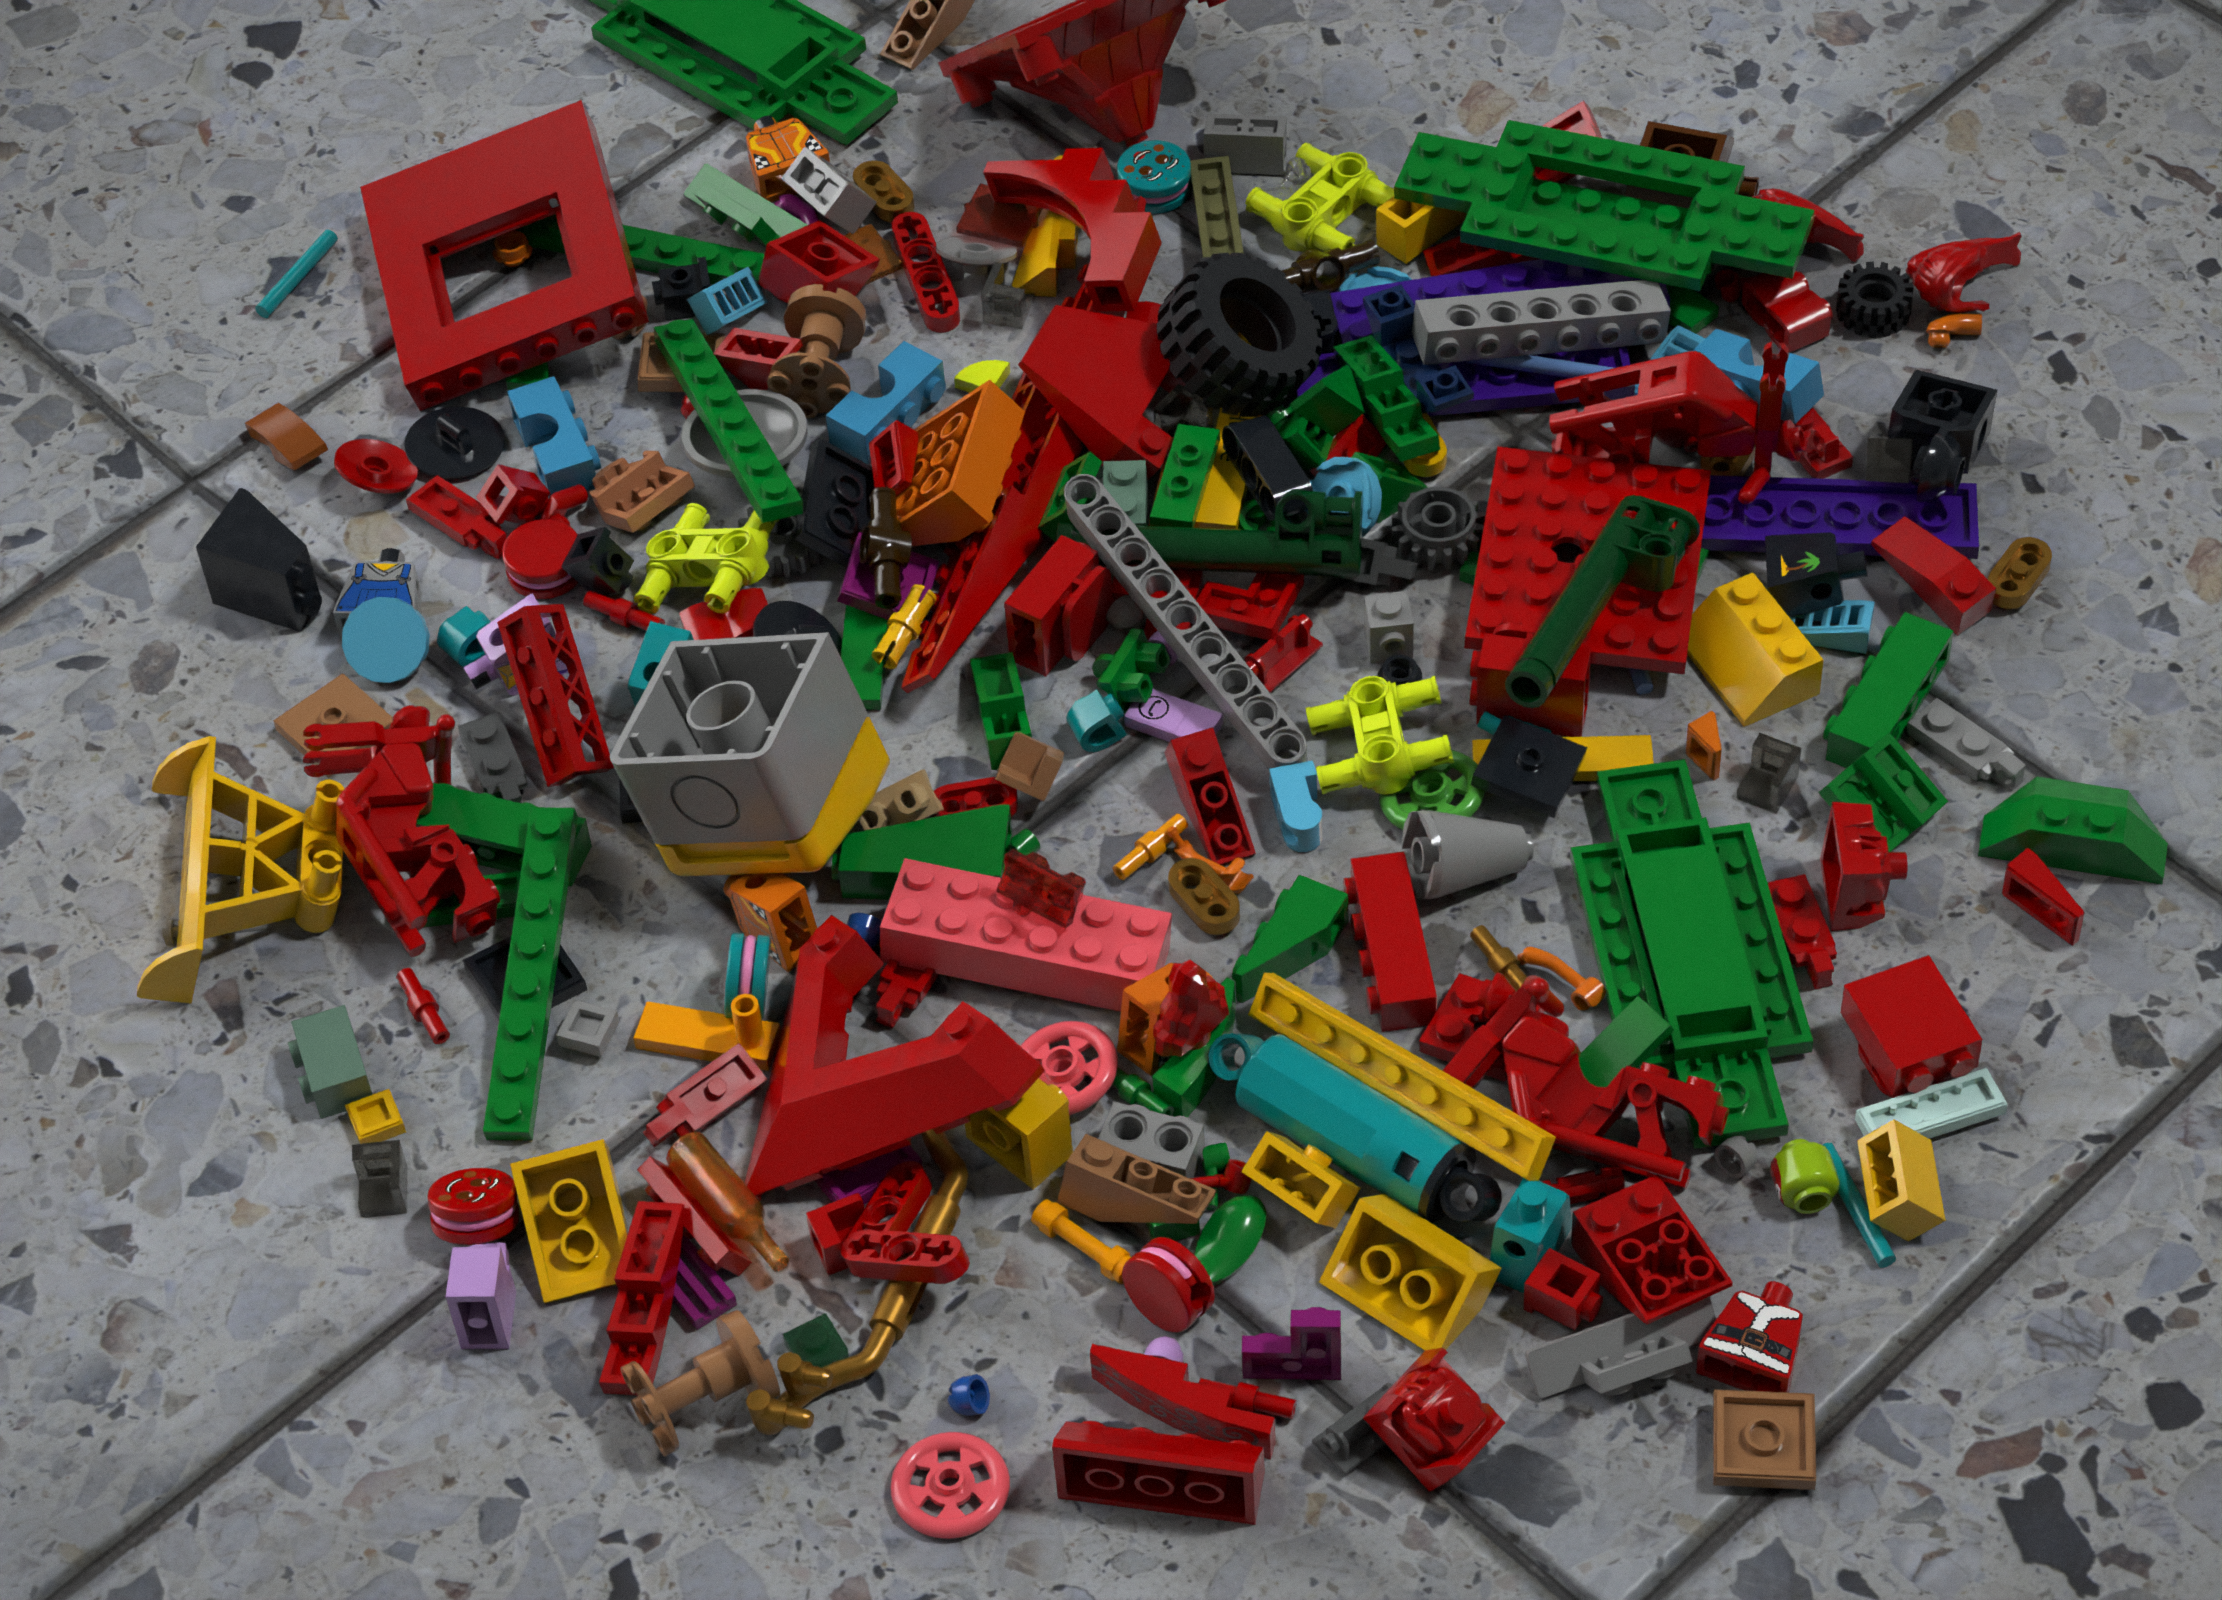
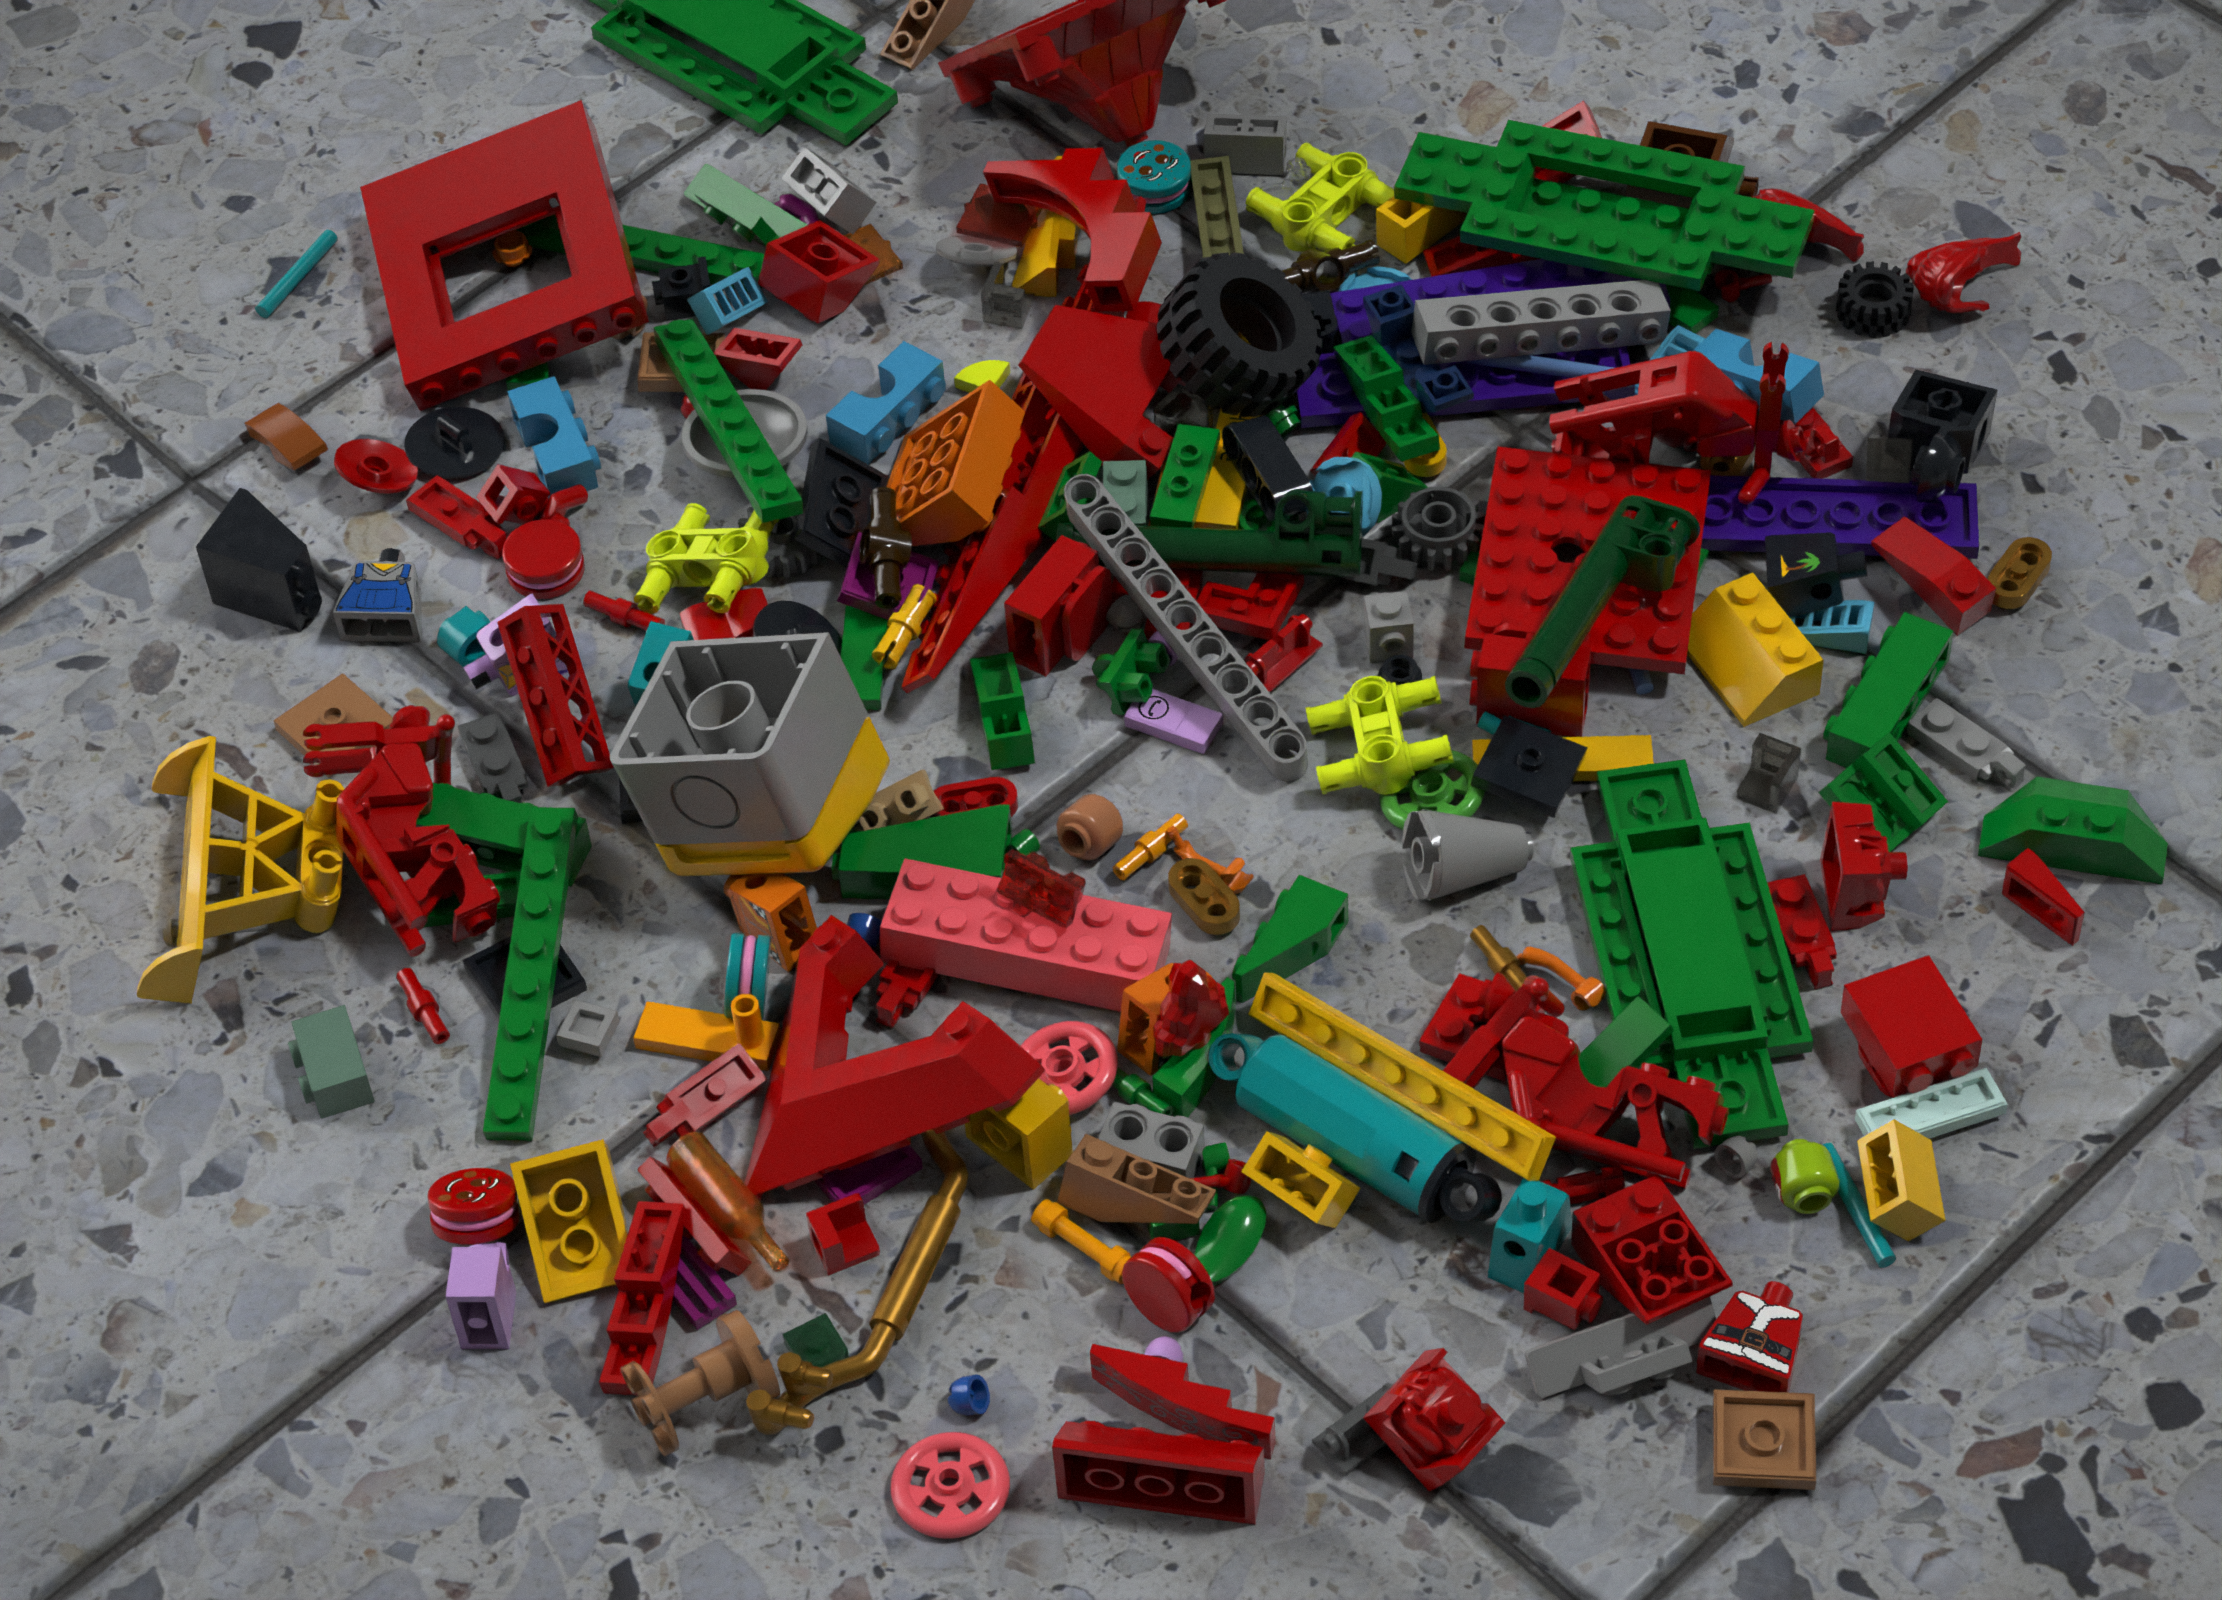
(375, 1117): yellow tile -> none
(381, 1178): clear smoke panel -> none
(385, 639): medium azure tile -> none
(599, 563): black brick -> none
(638, 491): nougat slope -> none
(772, 151): torso -> none
(827, 326): medium nougat piece -> none
(875, 1247): red beam -> none
(885, 187): pearl gold plate -> none
(894, 456): red slope -> none
(922, 272): red beam -> none
(1029, 765): medium nougat panel -> none
(1089, 827): none -> nougat head
(1096, 721): teal plate -> none
(1209, 796): red slope -> none
(1250, 1399): red bar -> none
(1292, 795): medium azure leg -> none
(1306, 441): green slope -> none
(1307, 1354): magenta plate -> none
(1331, 402): green slope -> none
(1392, 941): red brick -> none
(1408, 1273): yellow slope -> none
(1704, 744): orange slope -> none
(1787, 309): red brick -> none
(1954, 324): orange arm -> none

